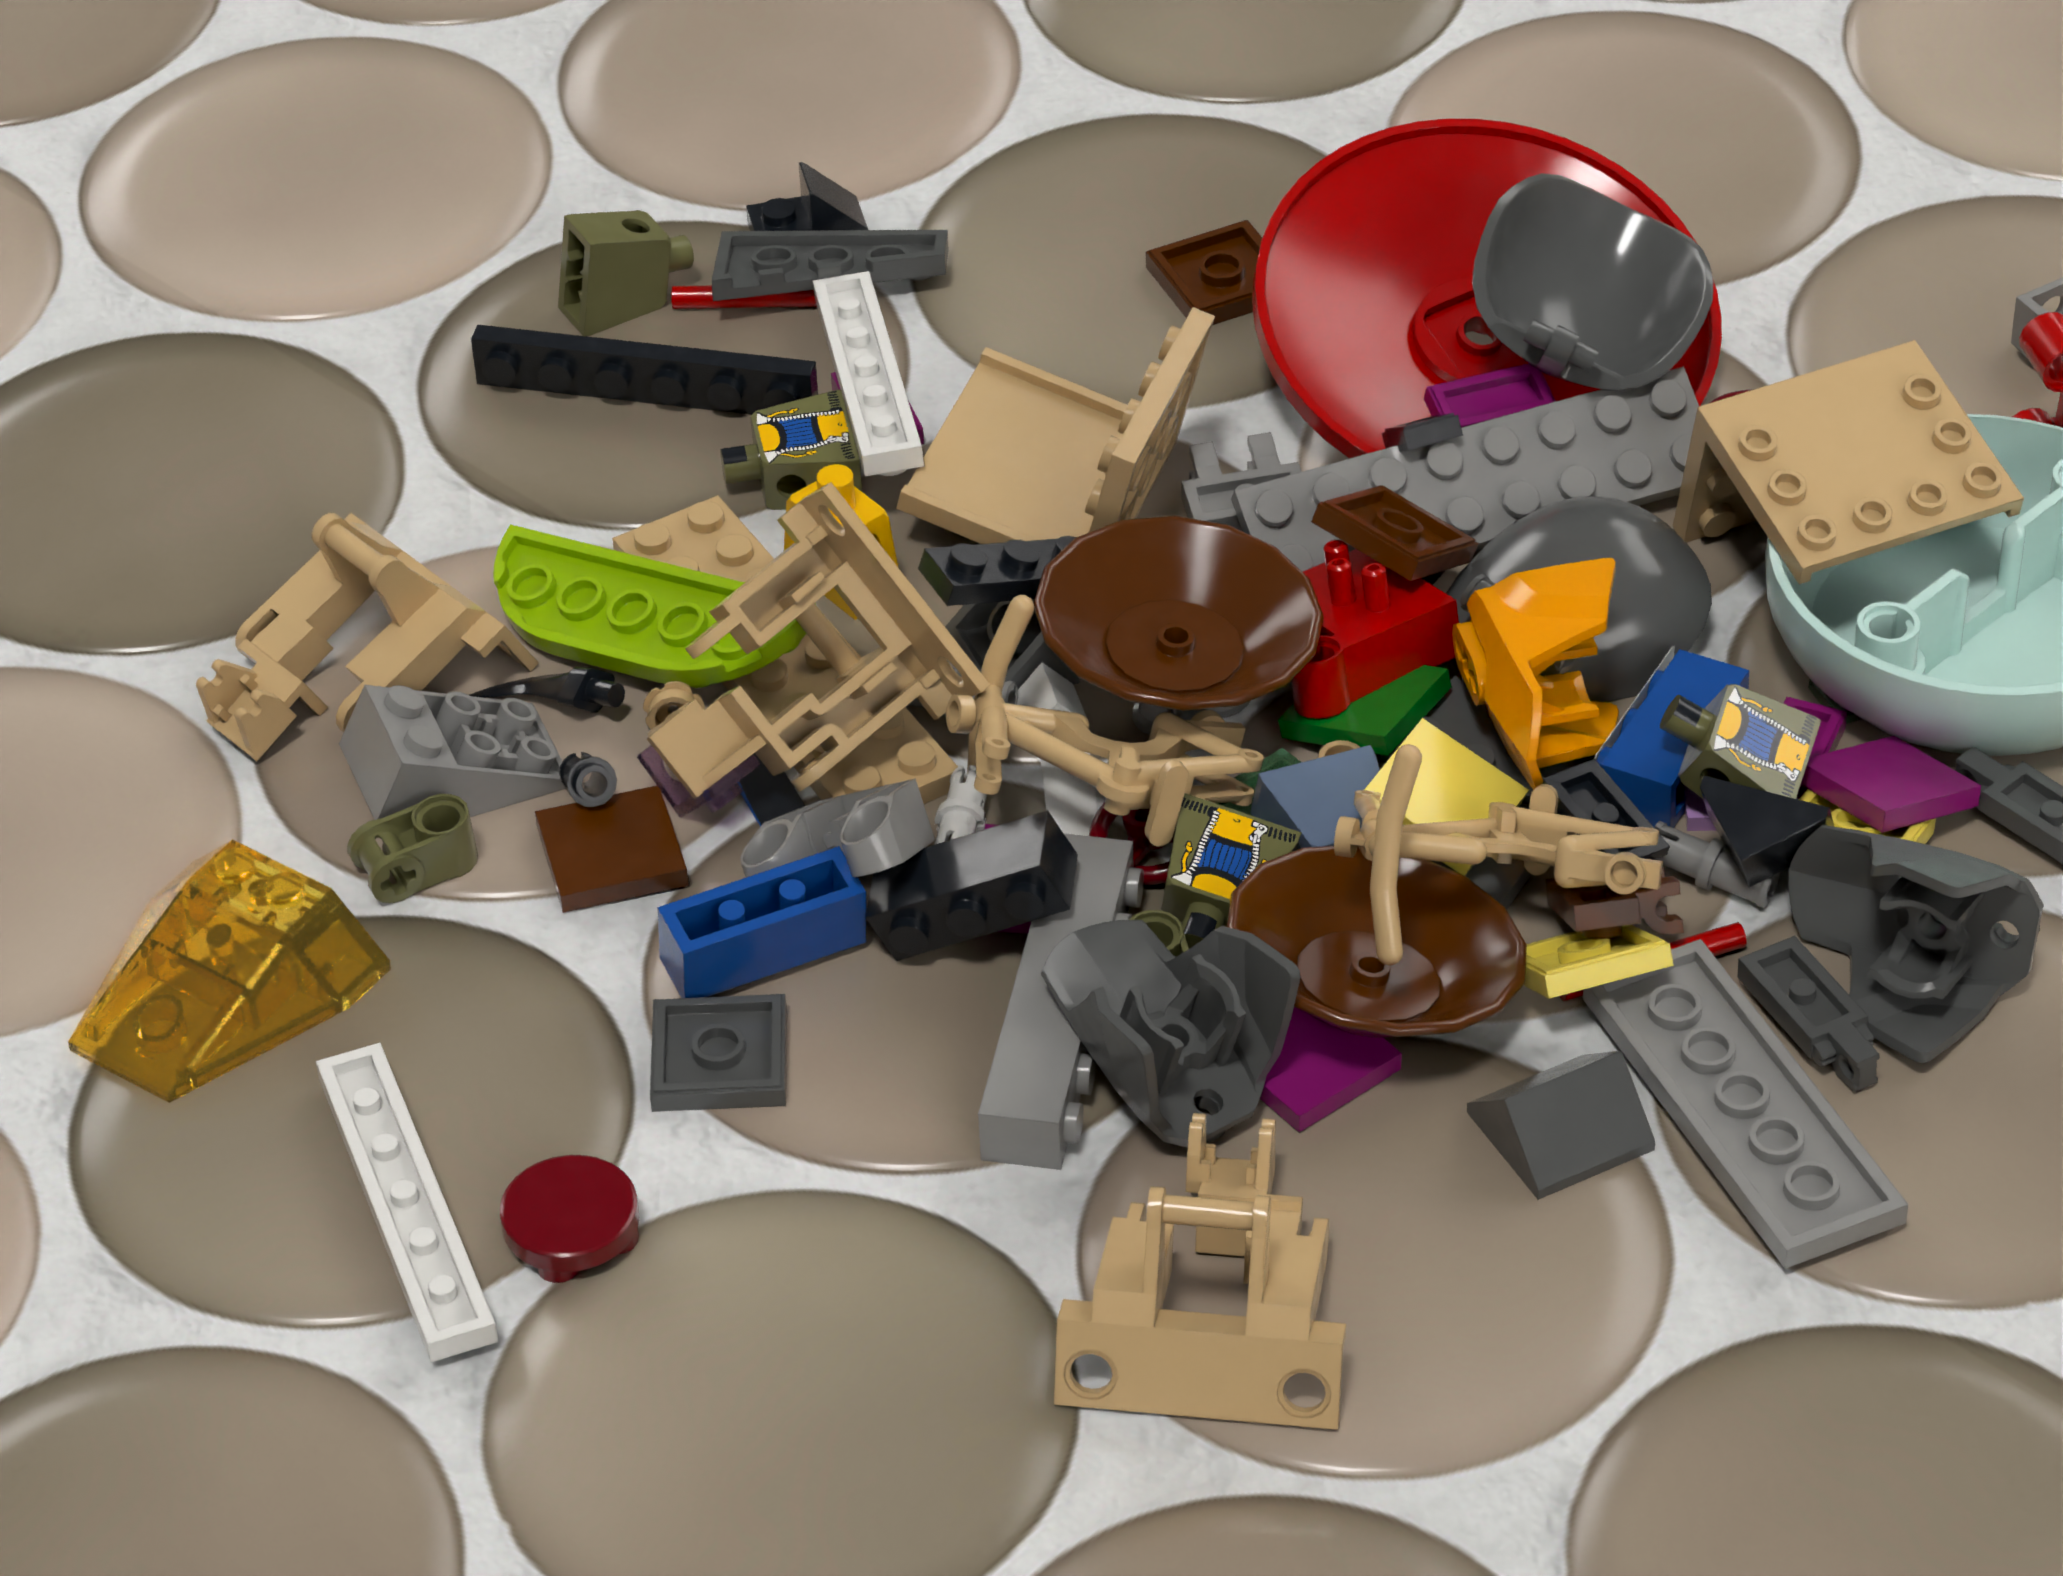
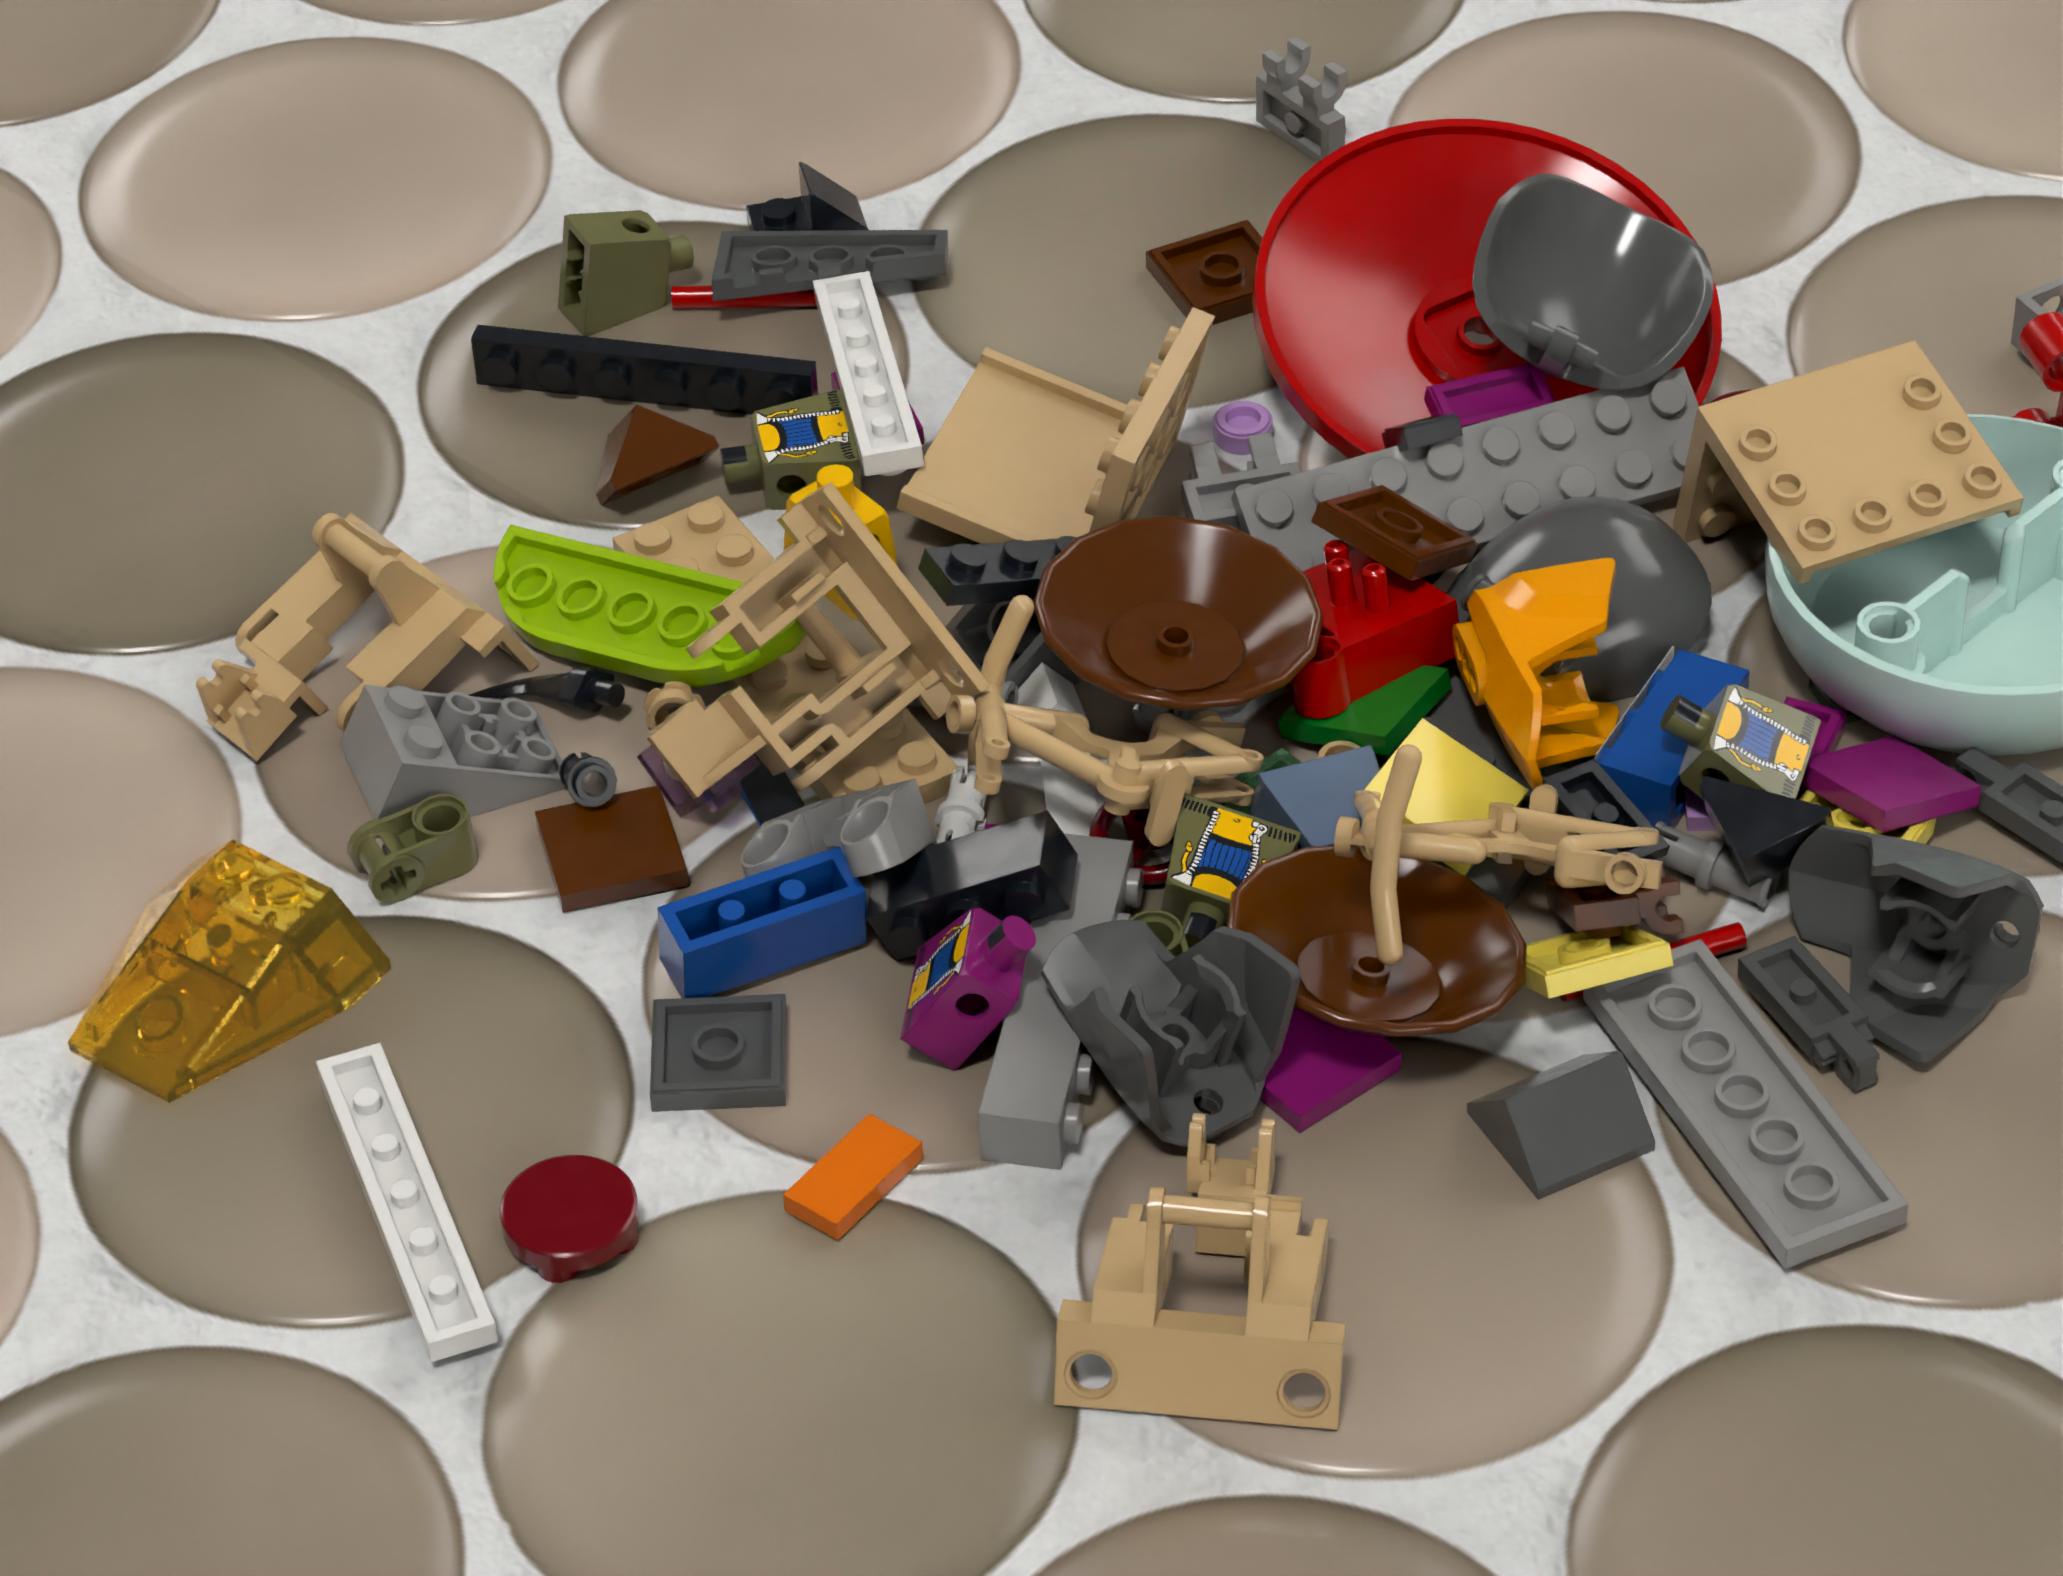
(649, 449): none -> reddish brown slope
(853, 1176): none -> orange tile
(965, 984): none -> magenta torso
(1237, 421): none -> lavender tile
(1298, 106): none -> light grey plate

